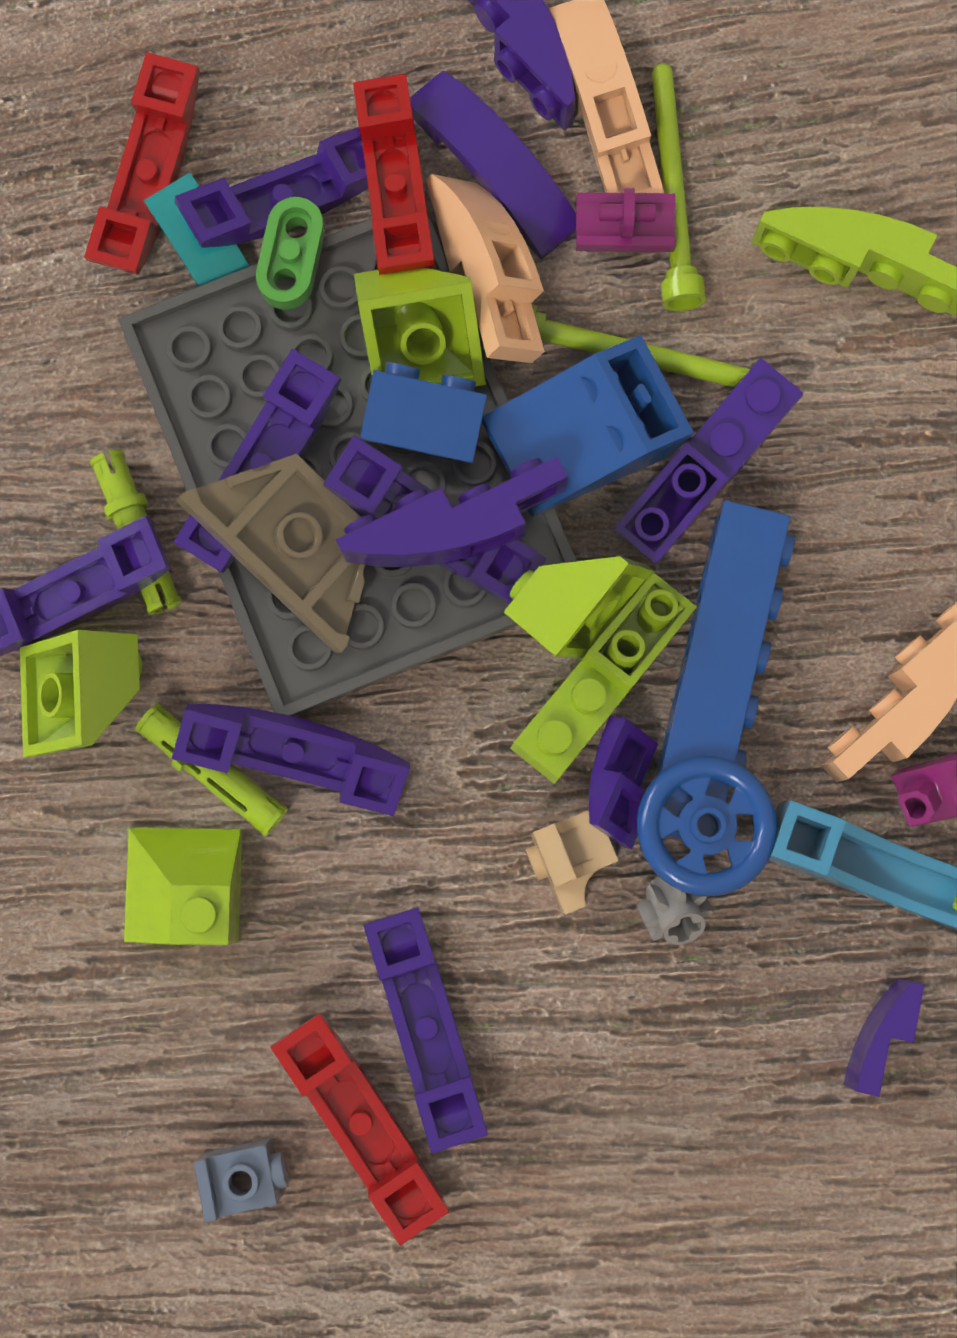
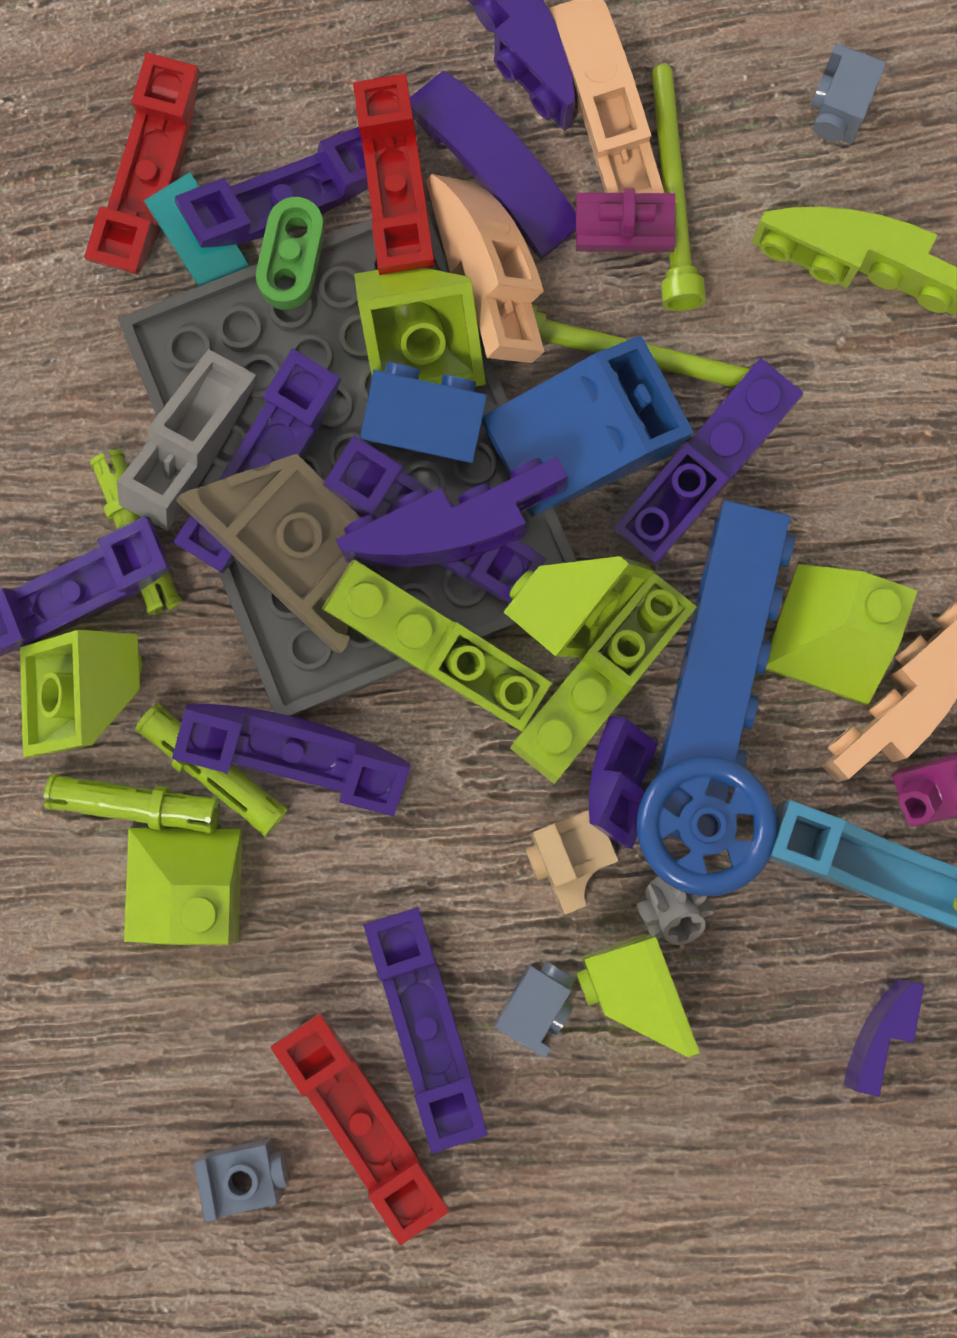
(152, 806): none -> lime pin
(185, 439): none -> light grey slope
(436, 645): none -> lime slope
(537, 1007): none -> sand blue brick
(638, 991): none -> lime slope
(839, 630): none -> lime slope
(845, 93): none -> sand blue brick

